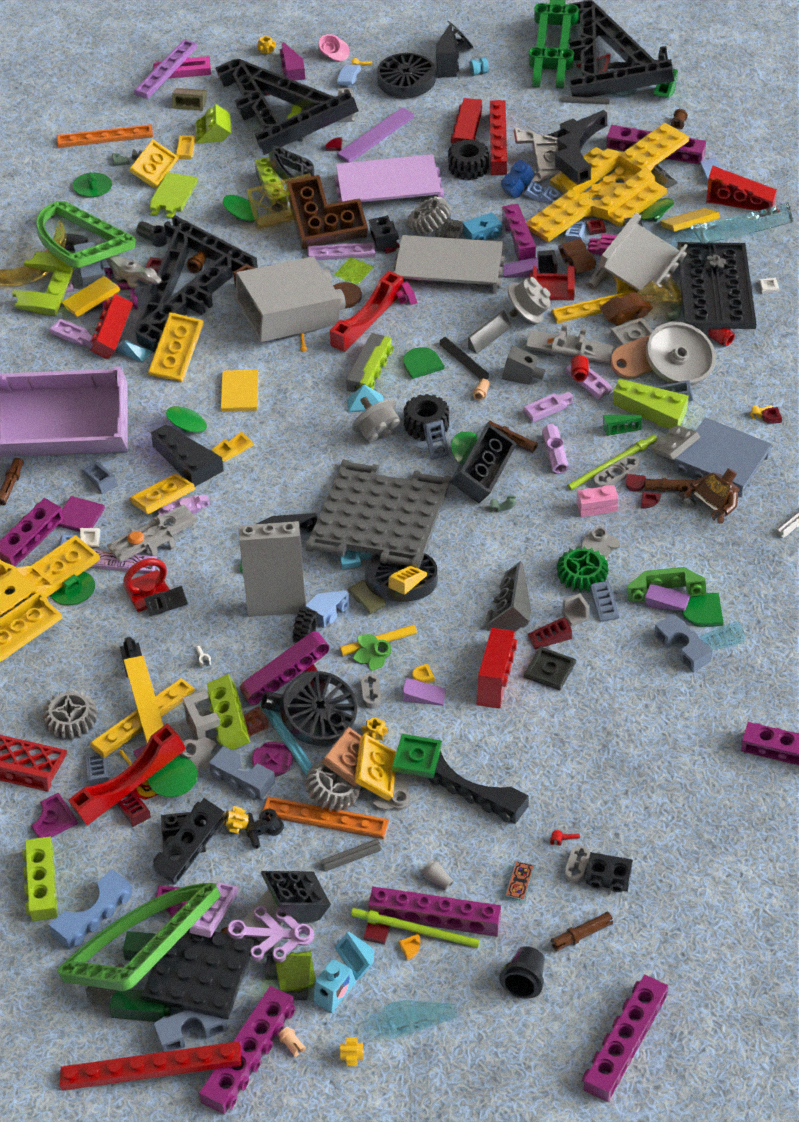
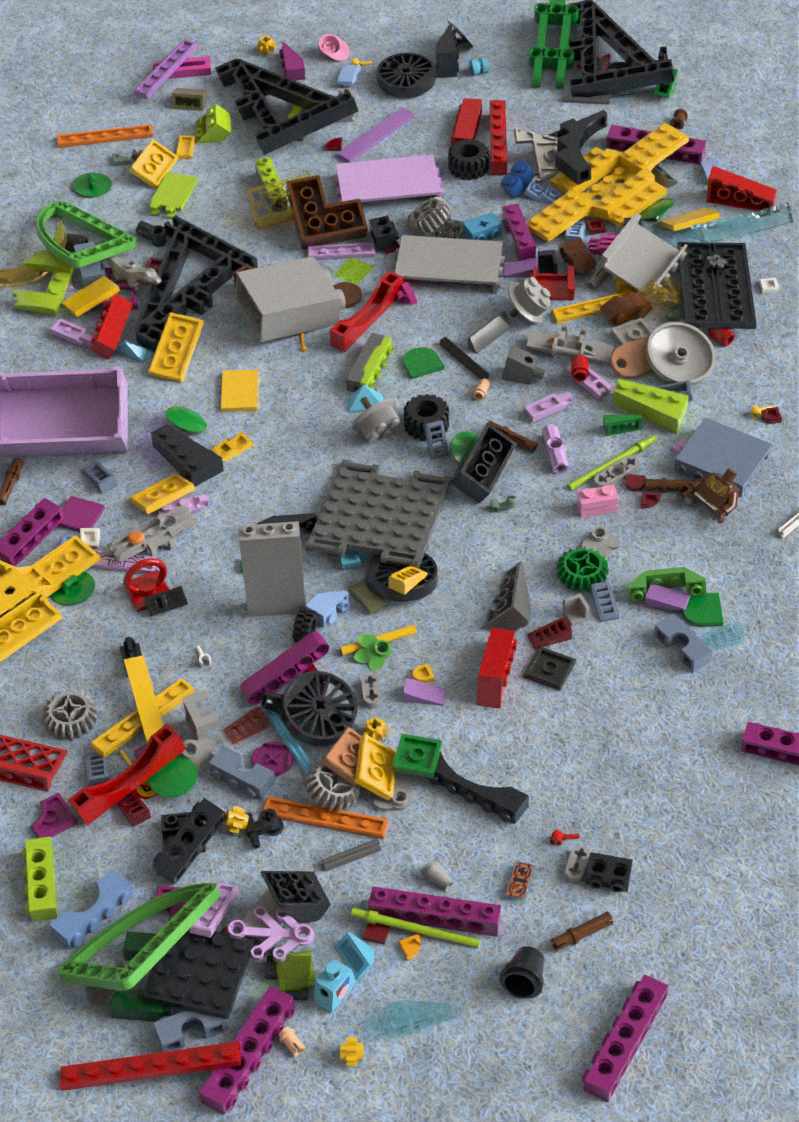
(196, 262): reddish brown cone -> none
(227, 705): lime brick -> none
(239, 207): green shield -> none
(280, 157): black beam -> none
(675, 442): light grey plate -> none

